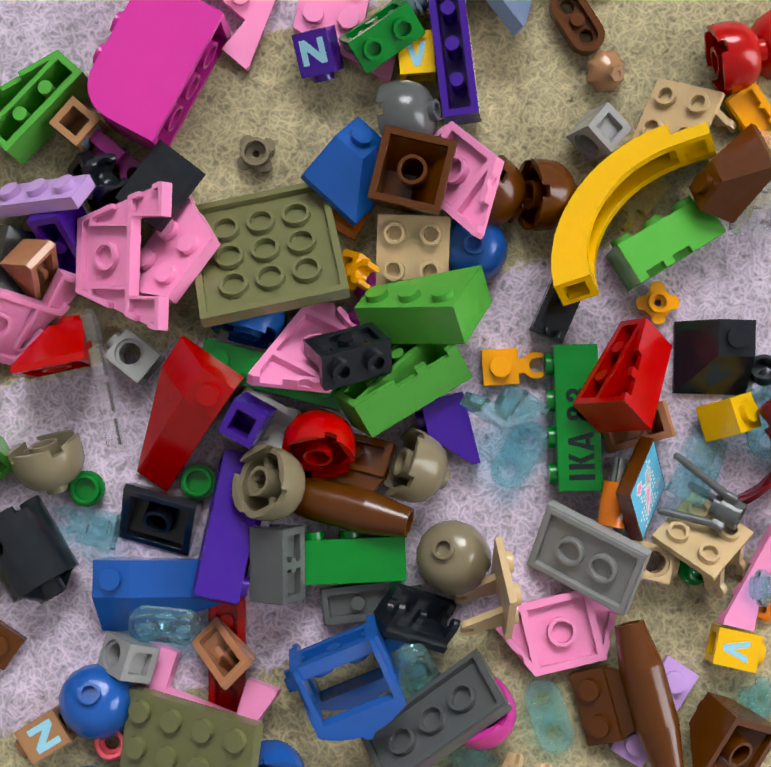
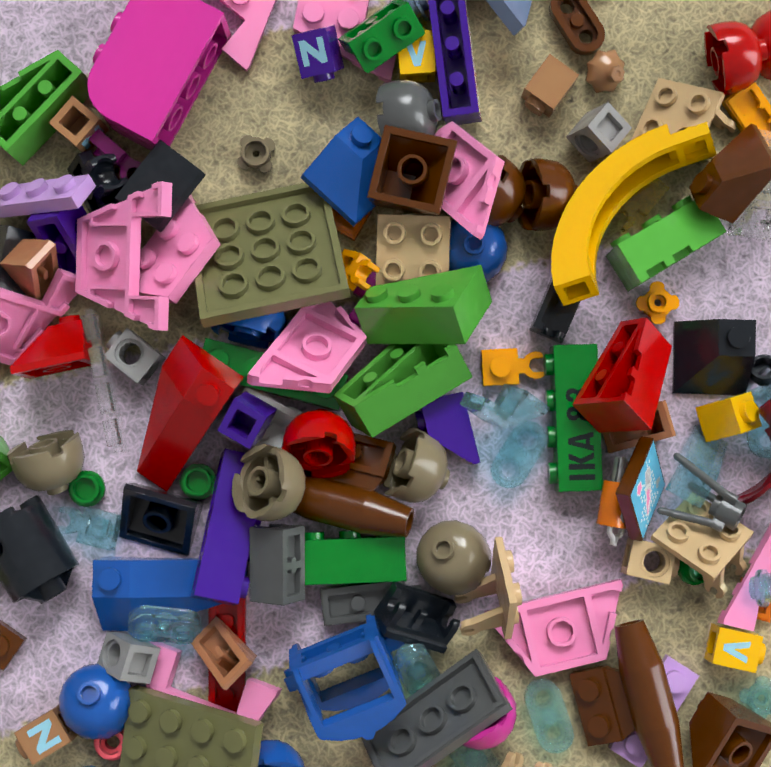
(350, 355): black bracket -> none
(548, 87): none -> medium nougat brick
(589, 557): light grey tile -> none

